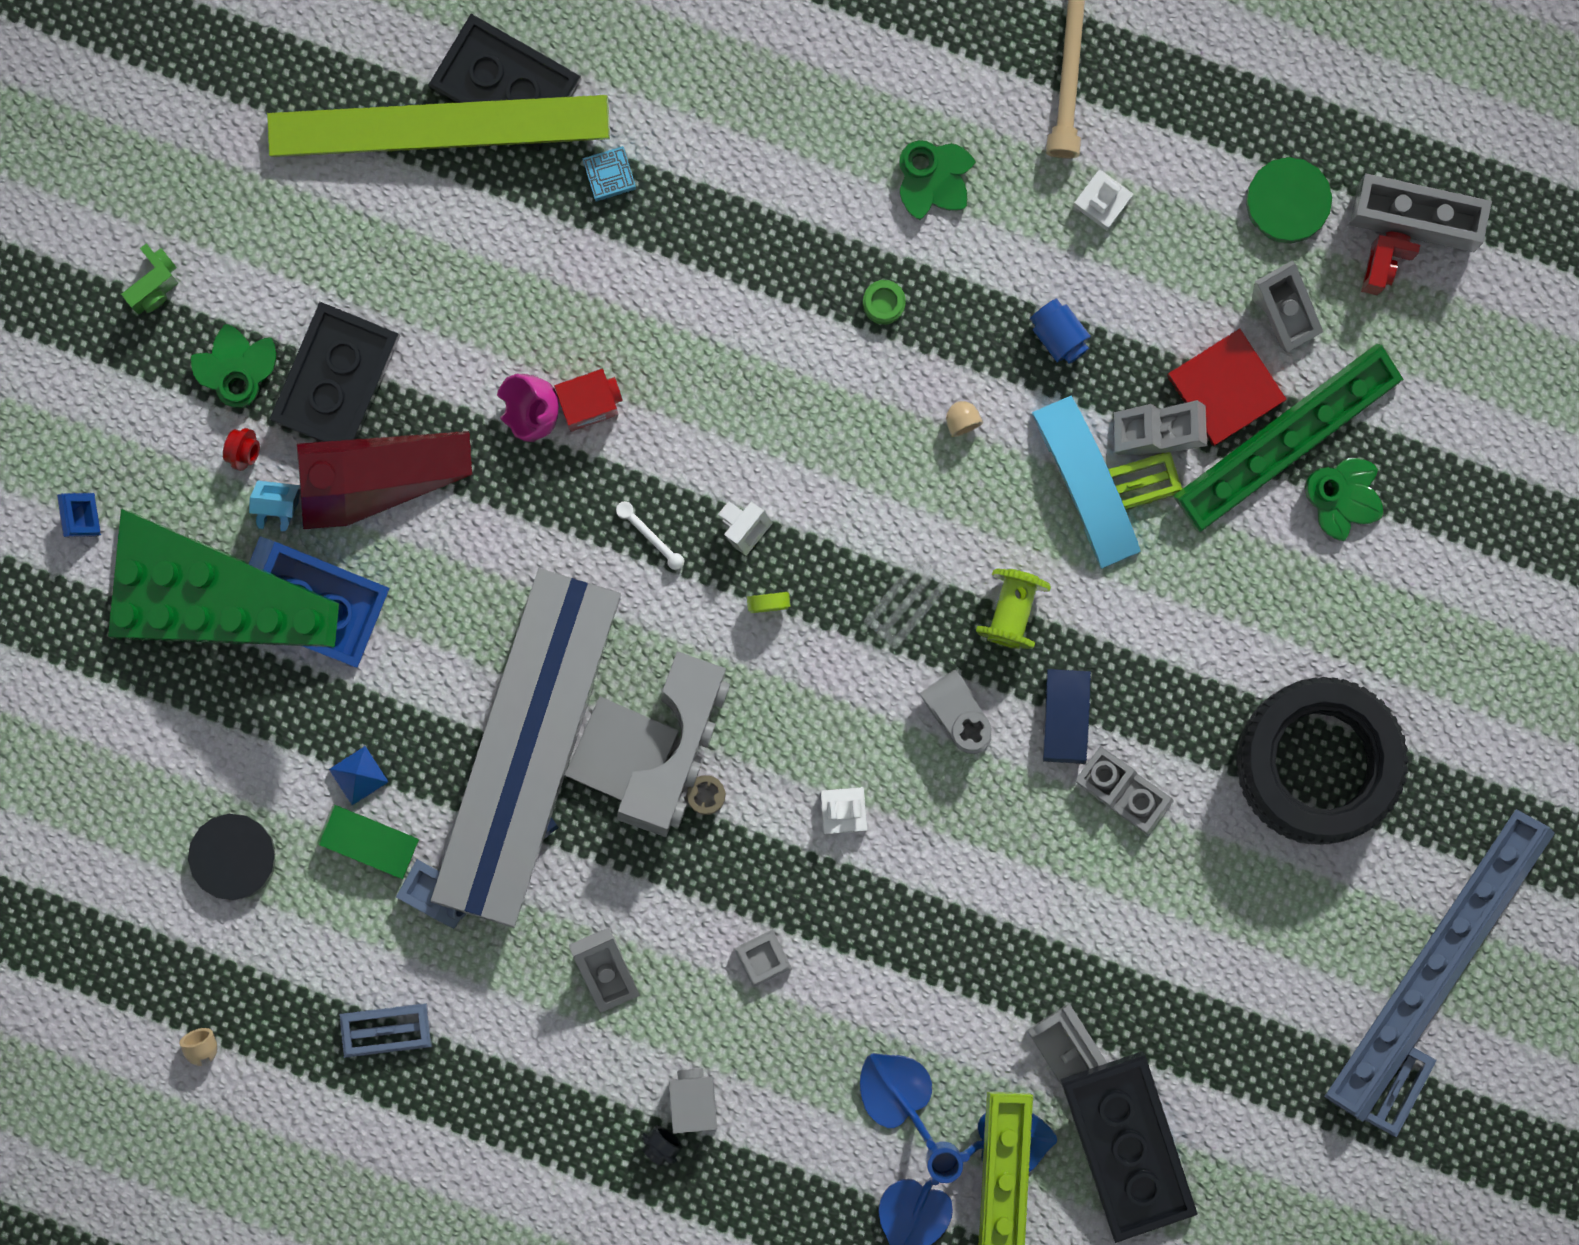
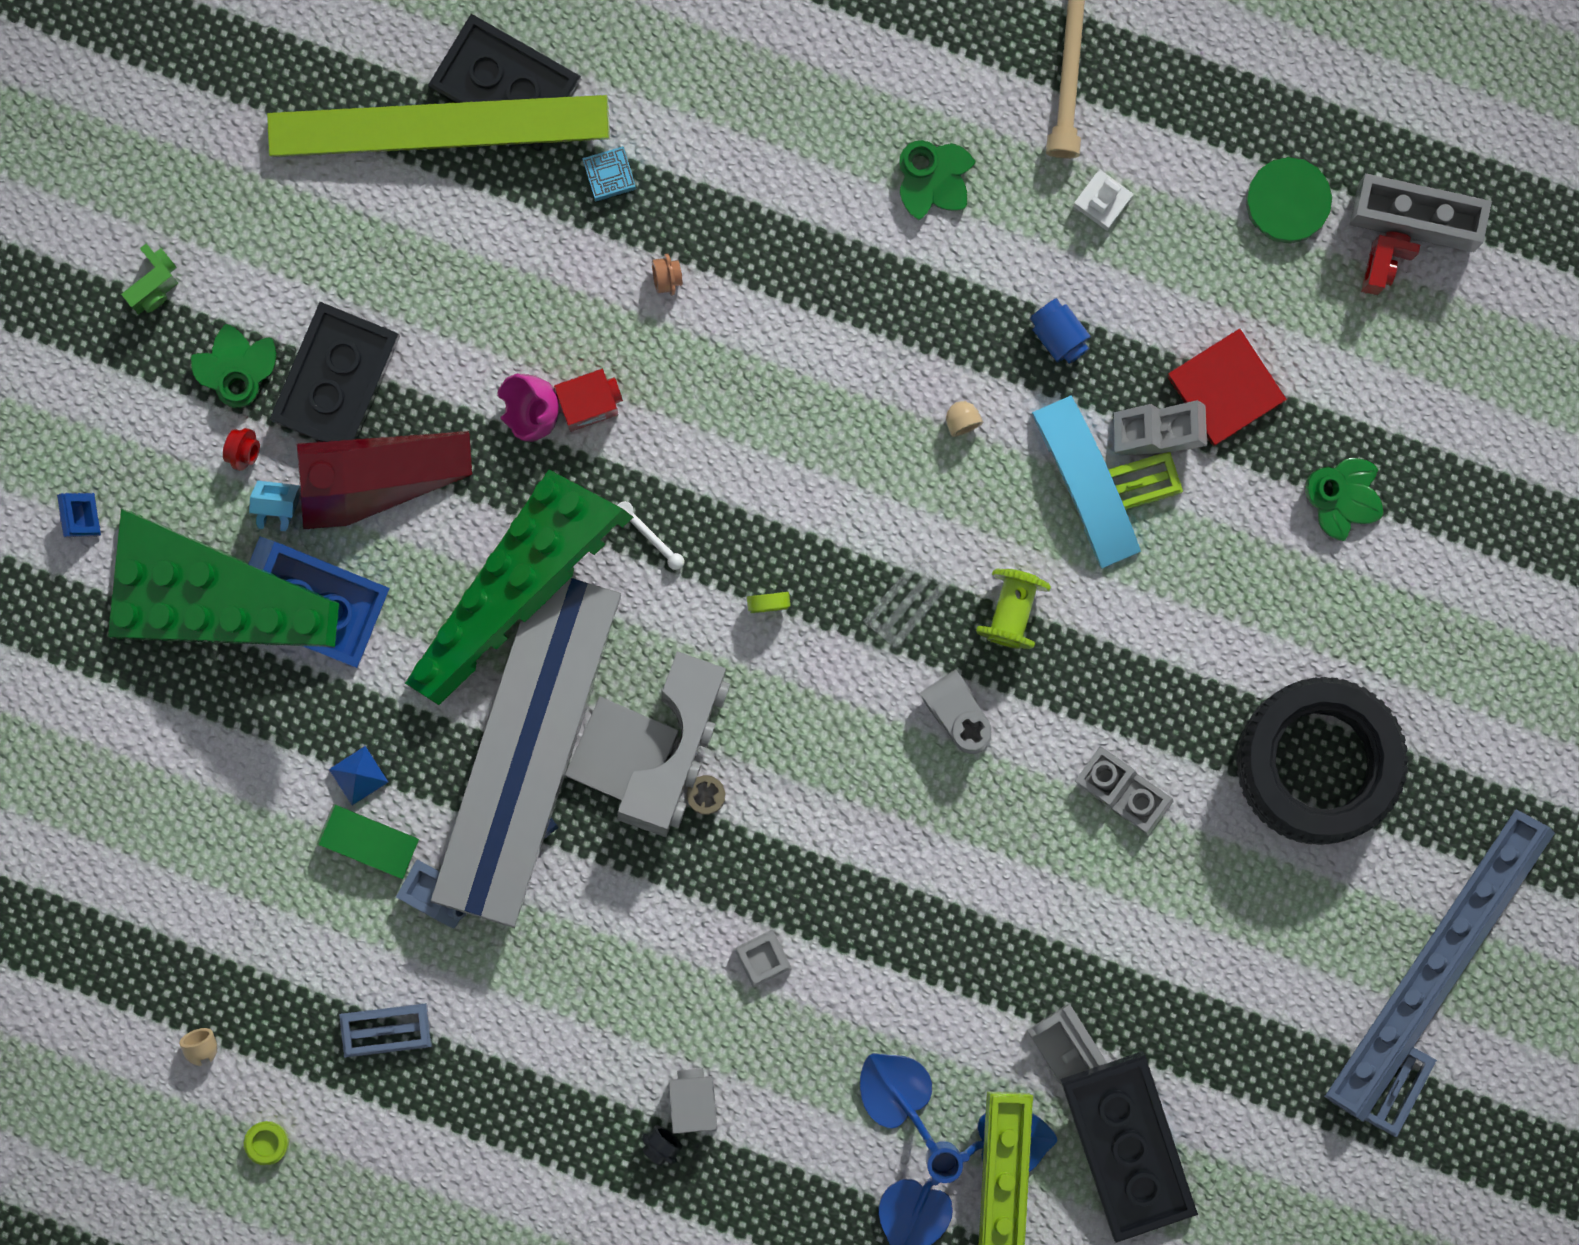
(232, 857): black tile -> none
(266, 1143): none -> lime tile
(518, 578): none -> green wing
(604, 970): light grey slope -> none
(666, 274): none -> nougat plate
(744, 525): white tile -> none
(843, 810): white tile -> none
(884, 302): bright green tile -> none
(1066, 716): dark blue slope -> none
(1287, 306): light grey slope -> none
(1288, 437): green tile -> none

